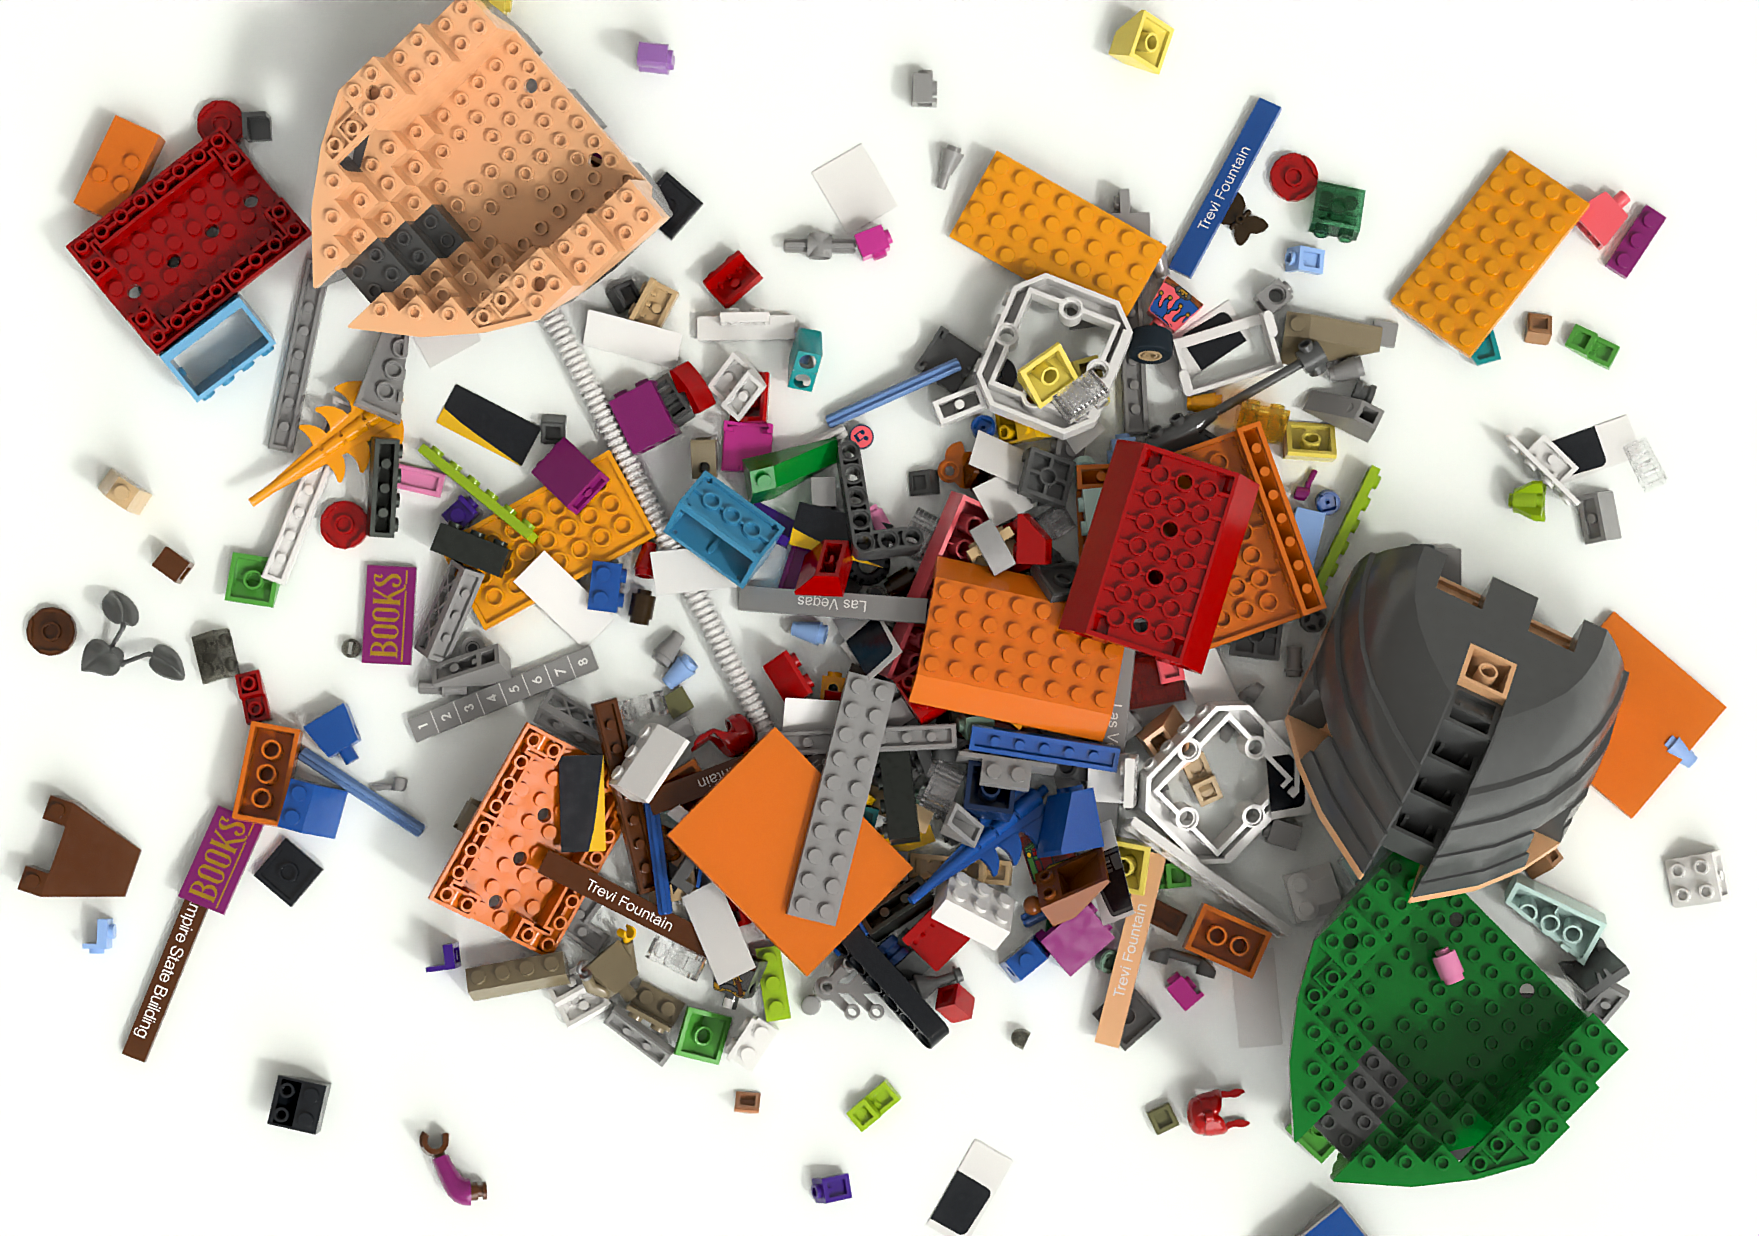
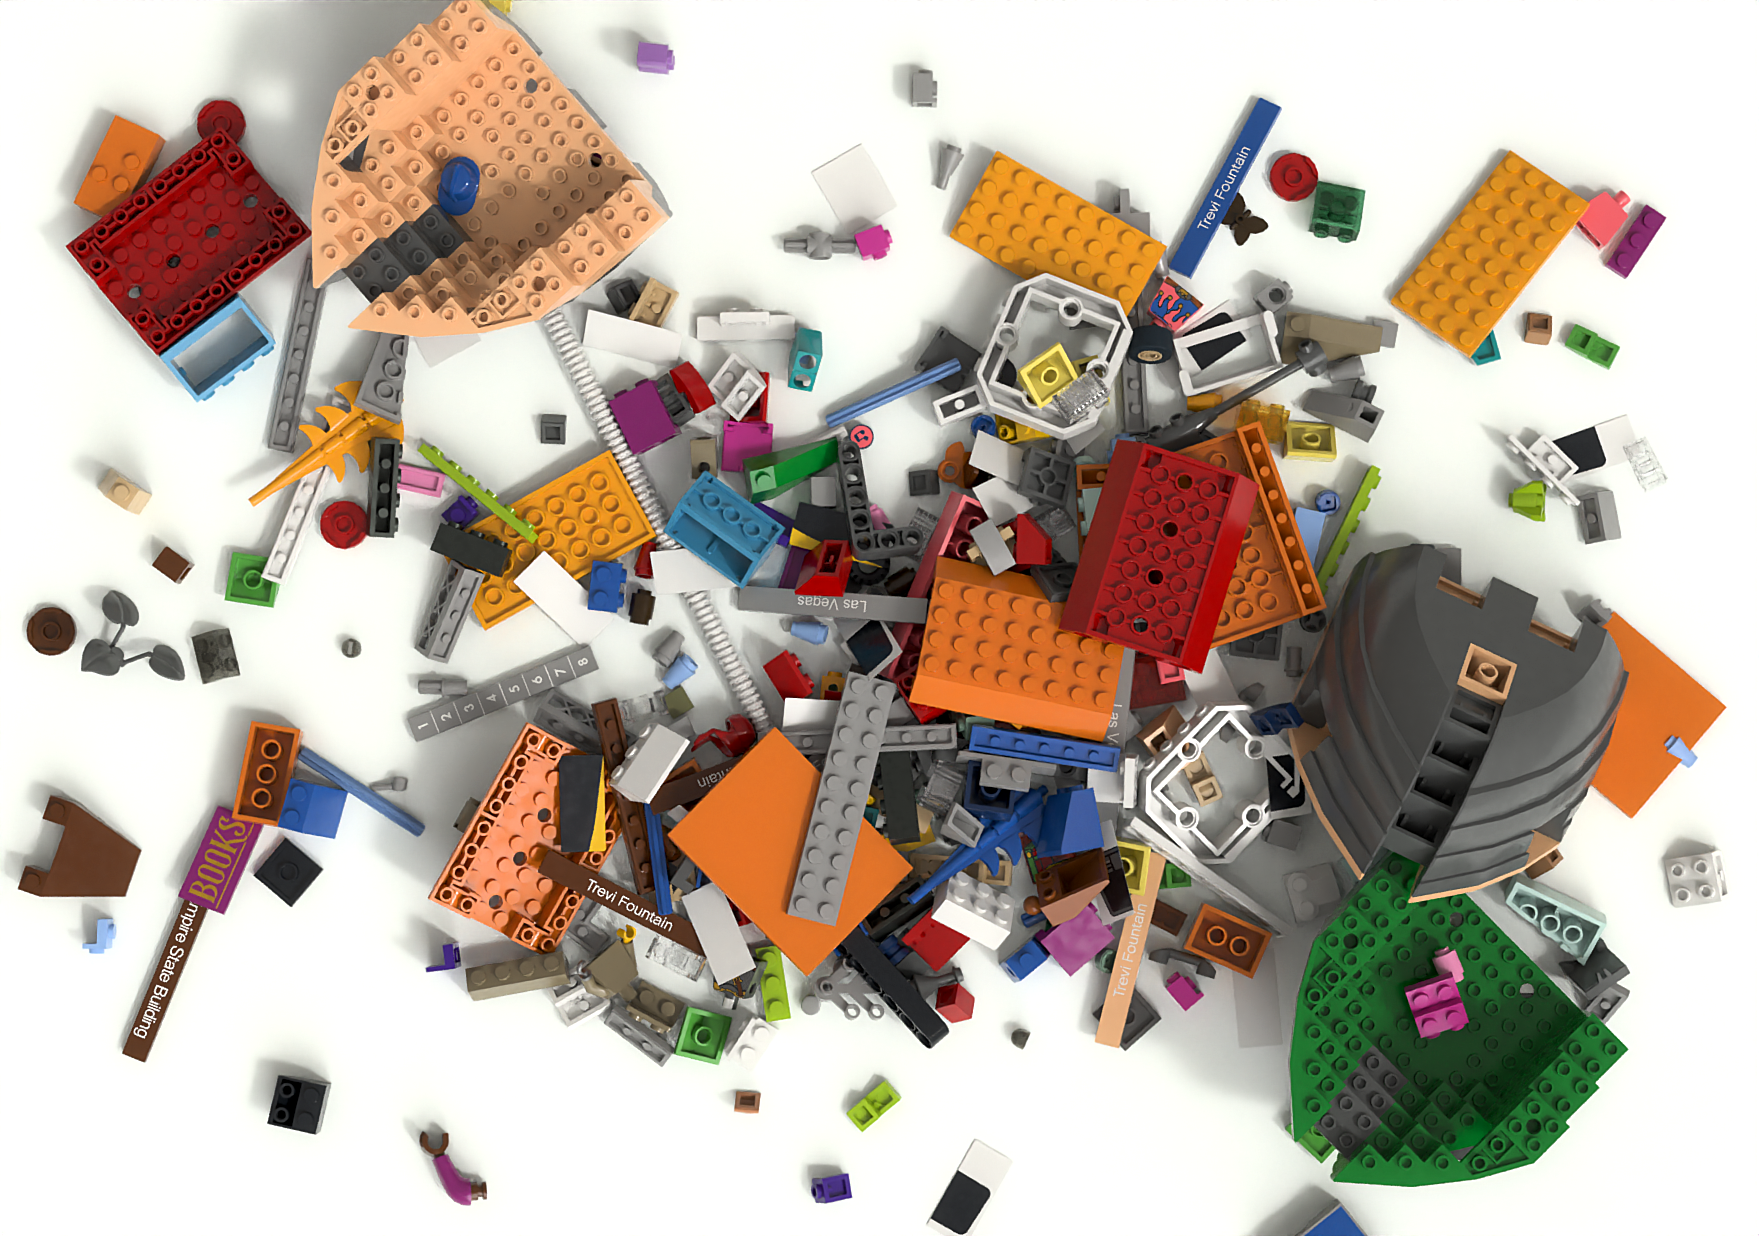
(253, 696): red slope -> none
(257, 126): dark grey panel -> none
(336, 733): blue torso -> none
(389, 615): magenta tile -> none
(458, 186): none -> blue piece
(471, 644): light grey tile -> none
(474, 668): light grey slope -> none
(488, 425): black sticker -> none
(570, 475): magenta panel -> none
(680, 202): black tile -> none
(732, 280): red bracket -> none
(1142, 42): light yellow slope -> none
(1162, 1118): olive tile -> none
(1204, 1111): red hair -> none
(1275, 718): none -> dark blue slope
(1301, 493): magenta hand -> none
(1304, 260): light blue bracket -> none
(1436, 1005): none -> dark pink plate
(1595, 613): none -> light grey tile

